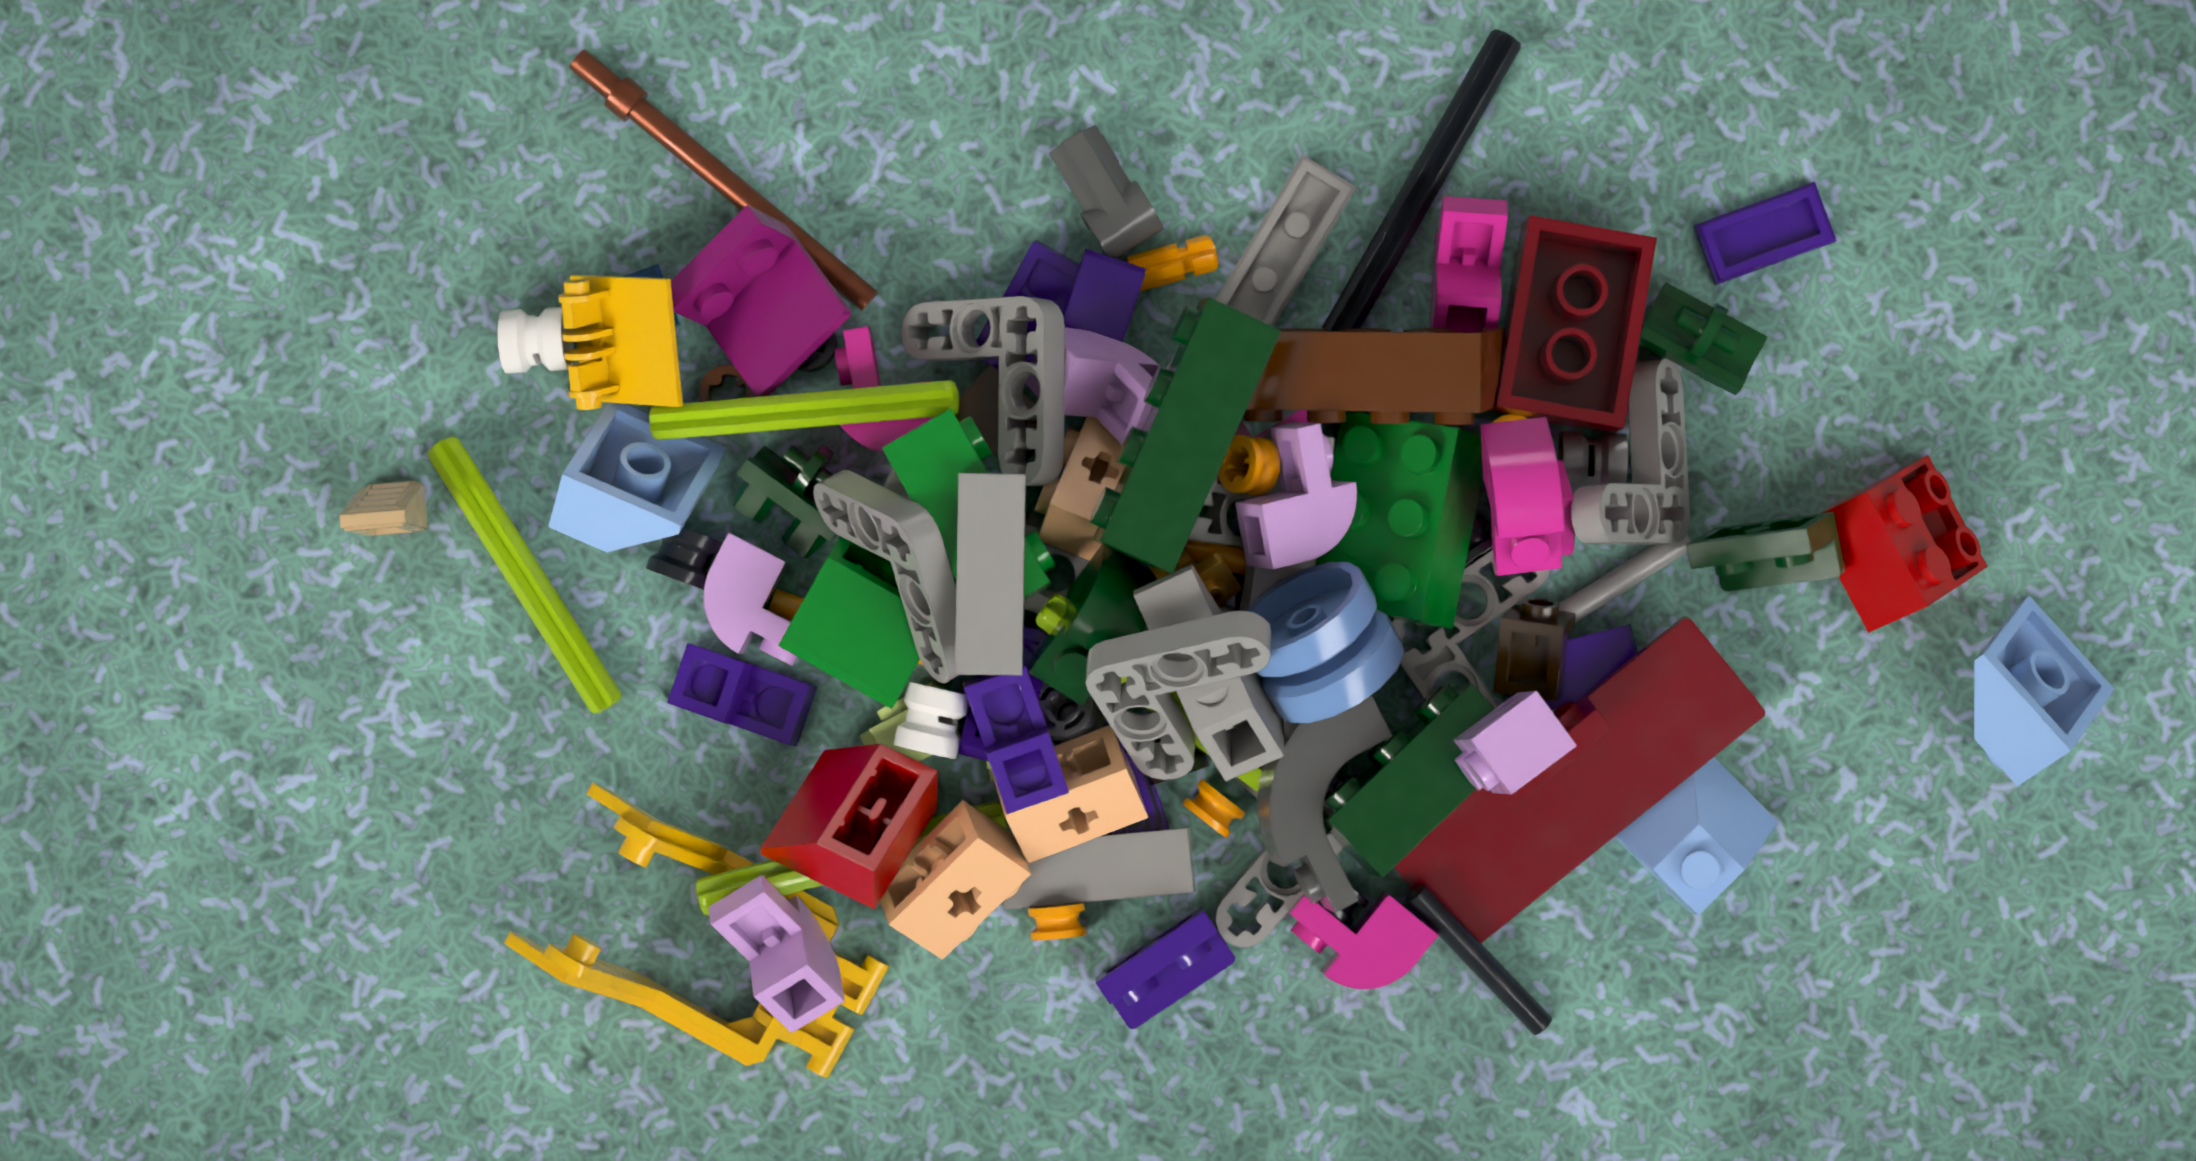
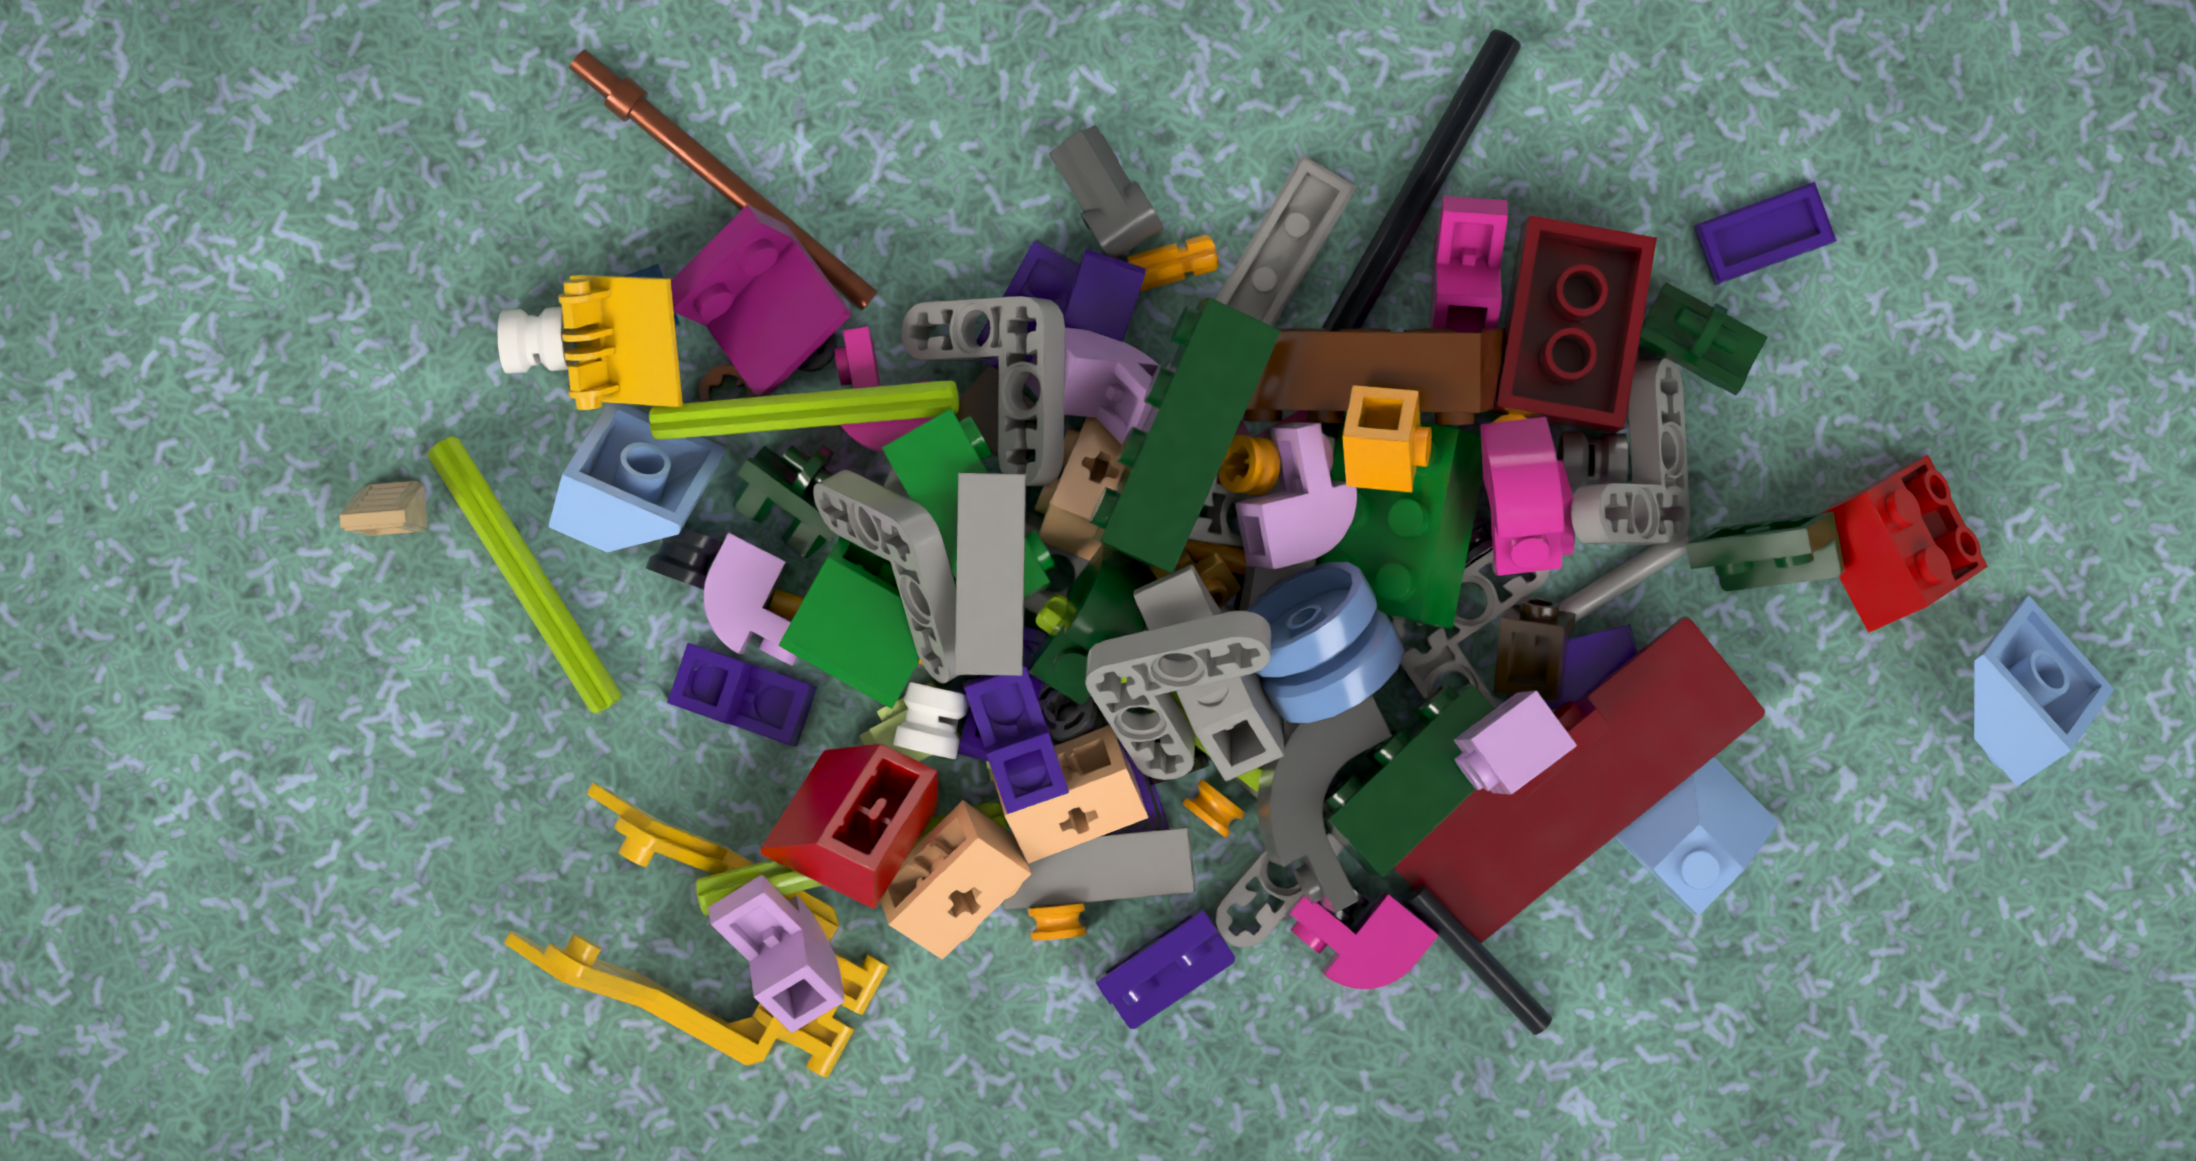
(1384, 439): none -> light orange brick

